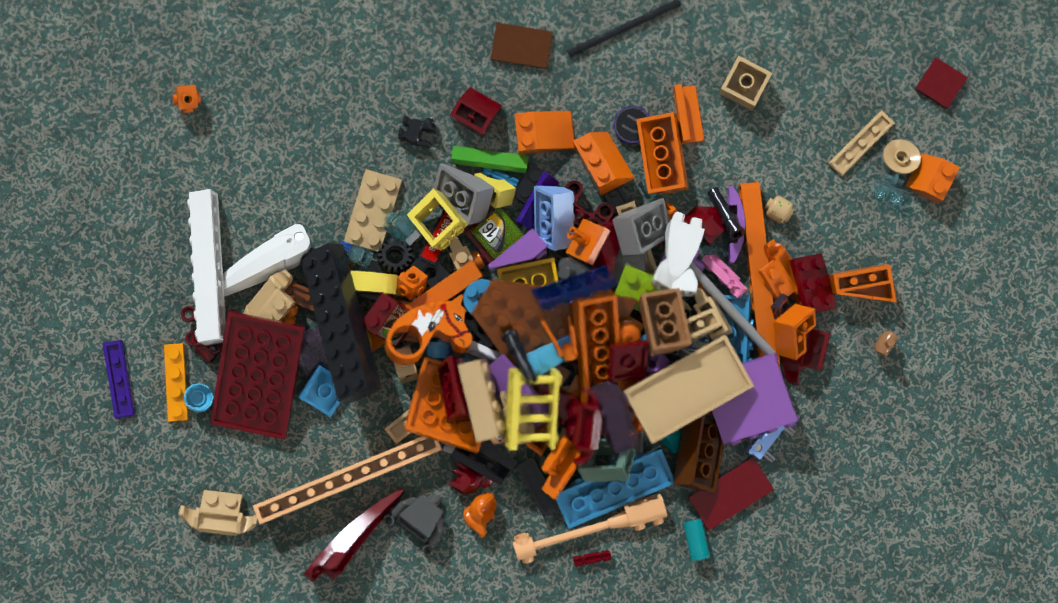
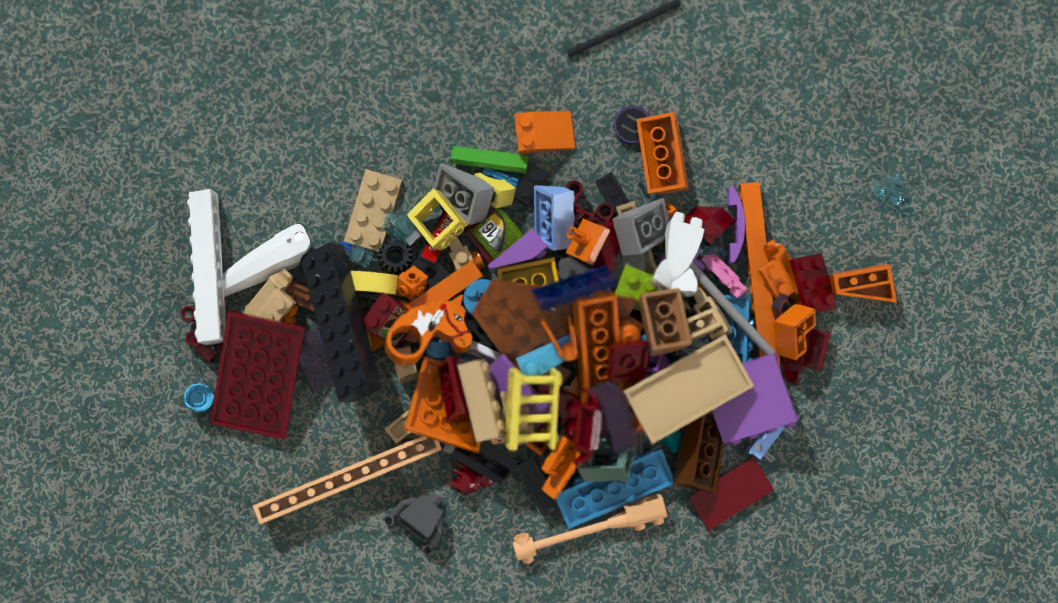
(118, 379): dark purple tile -> none
(175, 382): light orange plate -> none
(181, 92): orange brick -> none
(219, 514): tan plate -> none
(320, 392): dark azure tile -> none
(344, 546): dark red piece -> none
(415, 130): black animal -> none
(475, 111): dark red slope -> none
(480, 513): orange hair -> none
(516, 350): black pin -> none
(521, 45): reddish brown tile -> none
(526, 216): dark purple tile -> none
(592, 558): dark red axle -> none
(602, 161): orange slope -> none
(688, 114): orange panel -> none
(696, 539): teal pin -> none
(729, 219): black pin -> none
(745, 83): tan brick -> none
(779, 209): tan head -> none
(861, 143): tan tile -> none
(885, 343): medium nougat piece -> none
(904, 150): tan dish -> none
(932, 178): orange slope -> none
(941, 83): dark red tile -> none

